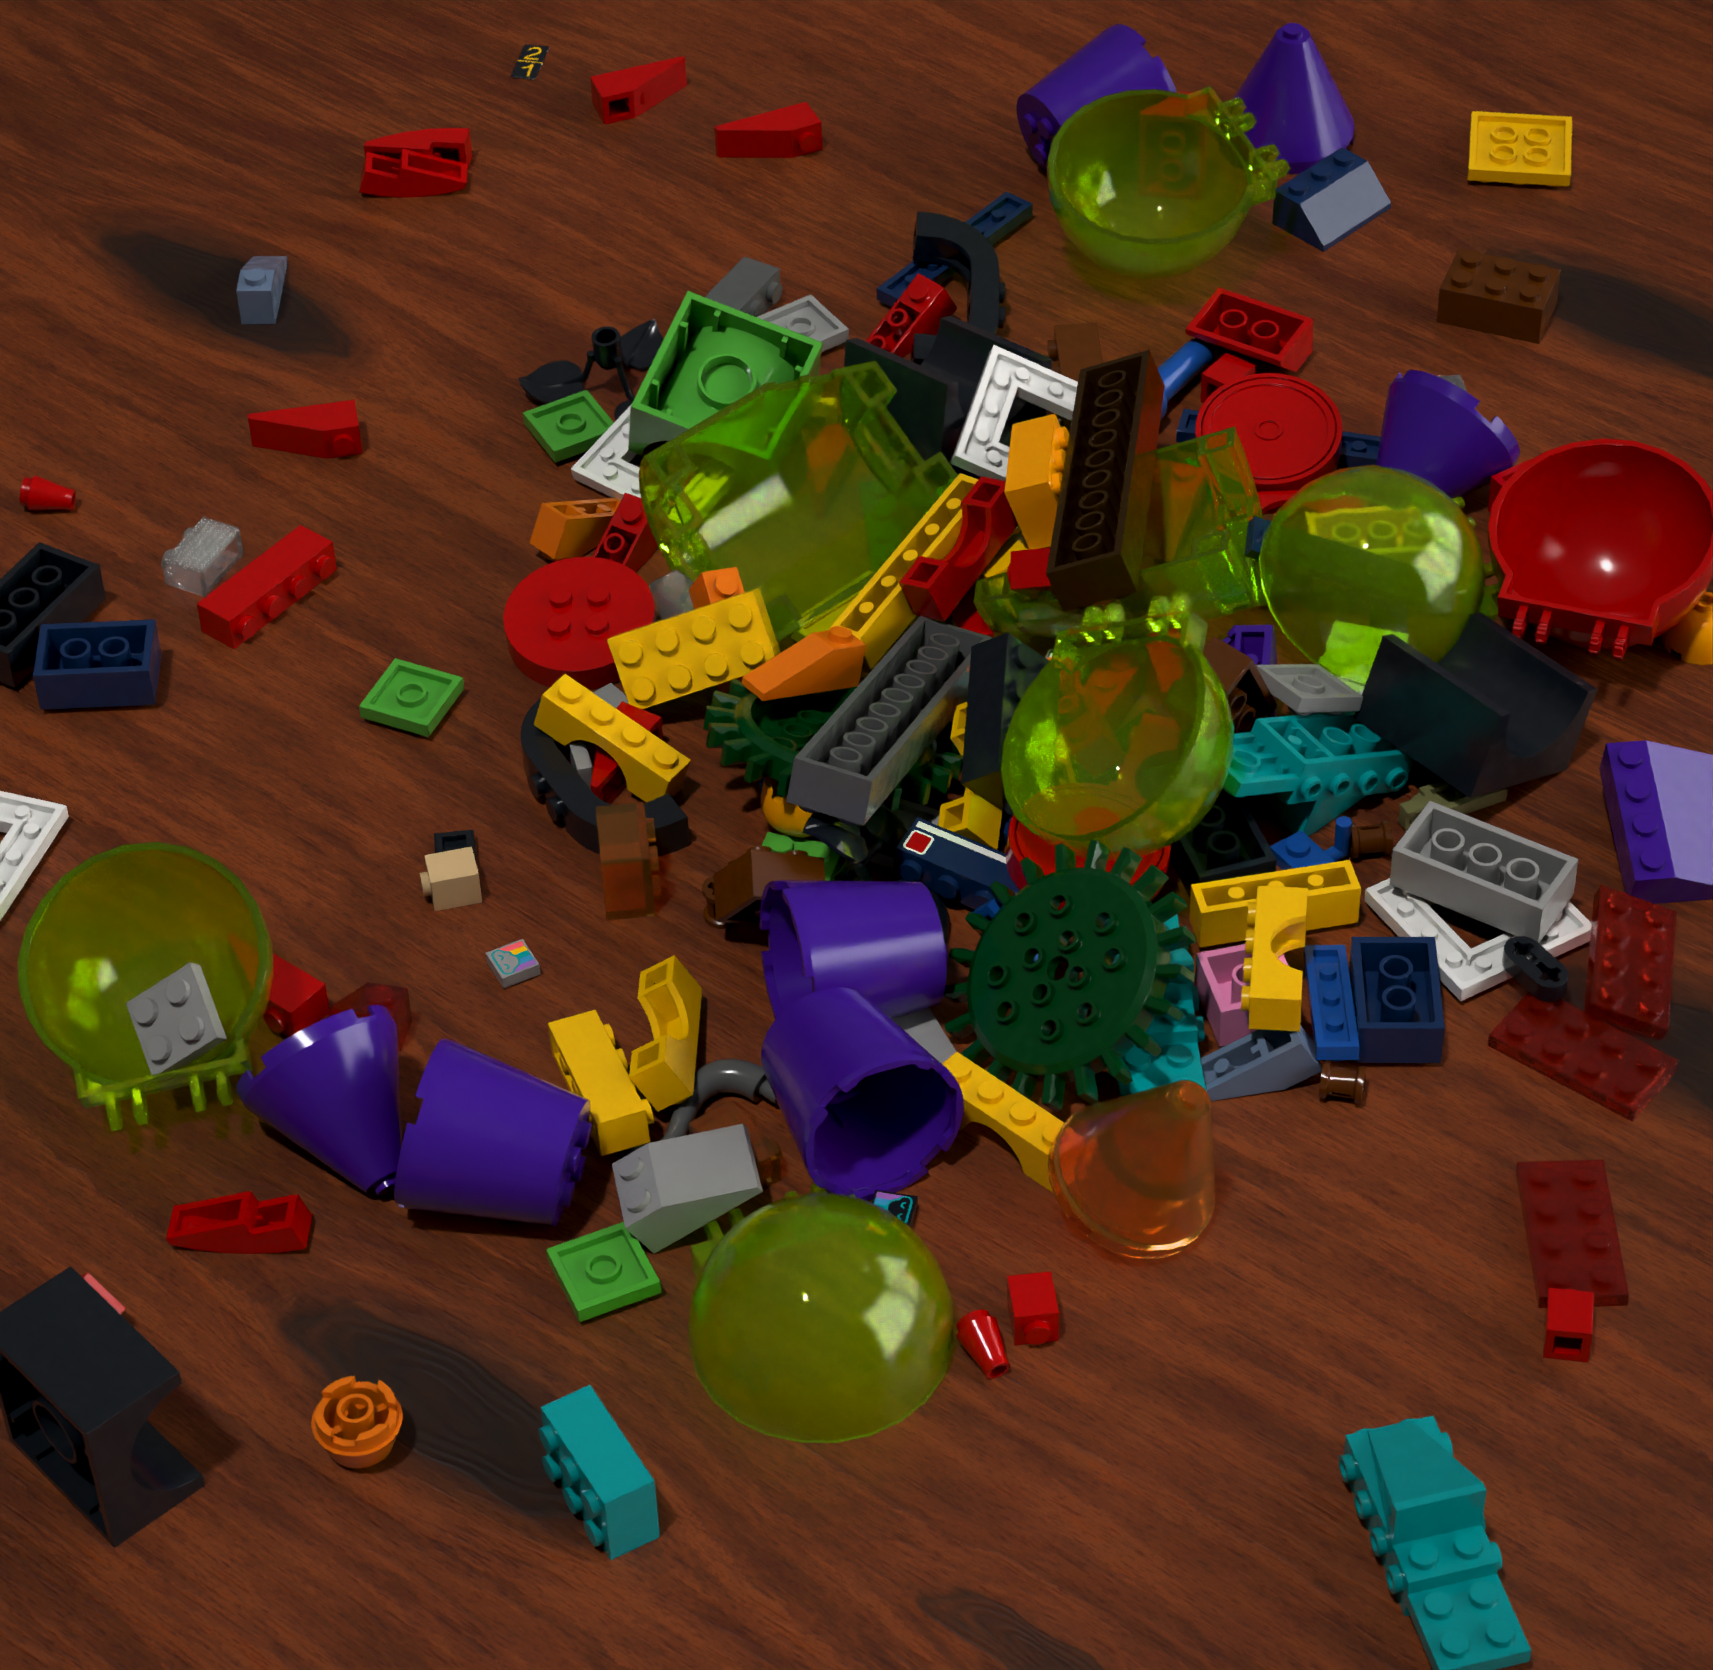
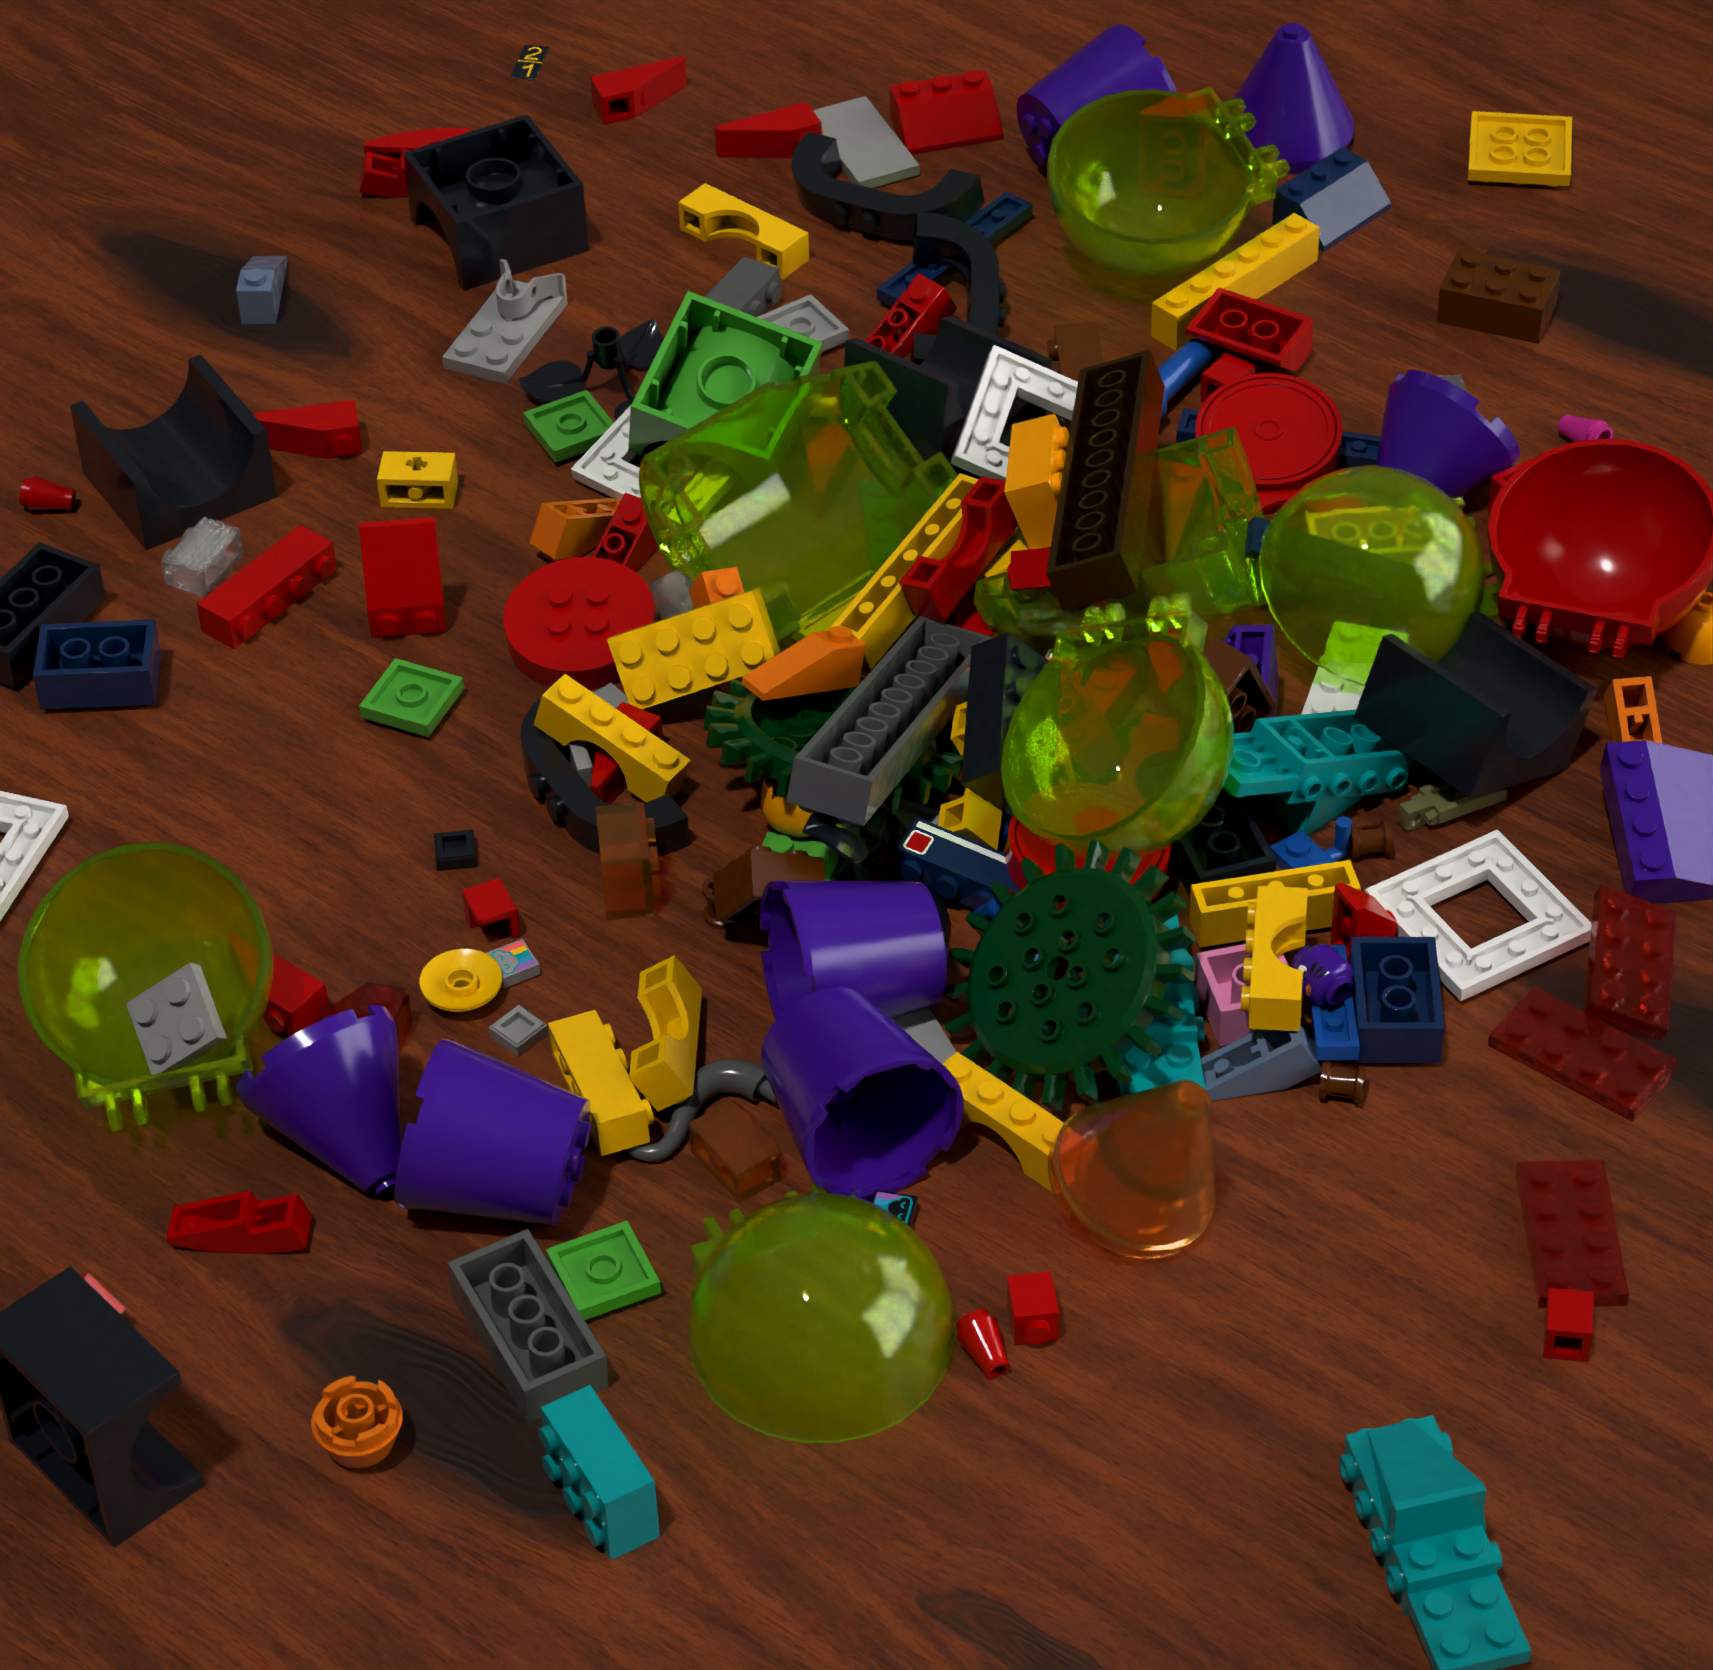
(185, 465): none -> black piece
(403, 577): none -> red slope
(417, 480): none -> yellow brick
(451, 879): tan brick -> none
(460, 980): none -> yellow dish
(489, 904): none -> red panel
(498, 199): none -> black piece
(507, 326): none -> light grey plate
(518, 1031): none -> light grey tile
(527, 1323): none -> dark grey brick
(685, 1183): light grey slope -> none
(715, 214): none -> yellow arch
(866, 144): none -> light grey tile
(870, 209): none -> black arch
(945, 112): none -> red slope
(1248, 271): none -> yellow brick
(1309, 689): light grey plate -> none
(1325, 975): none -> dark purple head
(1358, 916): none -> red slope
(1483, 871): light grey brick -> none
(1532, 970): black beam -> none
(1583, 429): none -> dark pink cone
(1632, 710): none -> orange slope

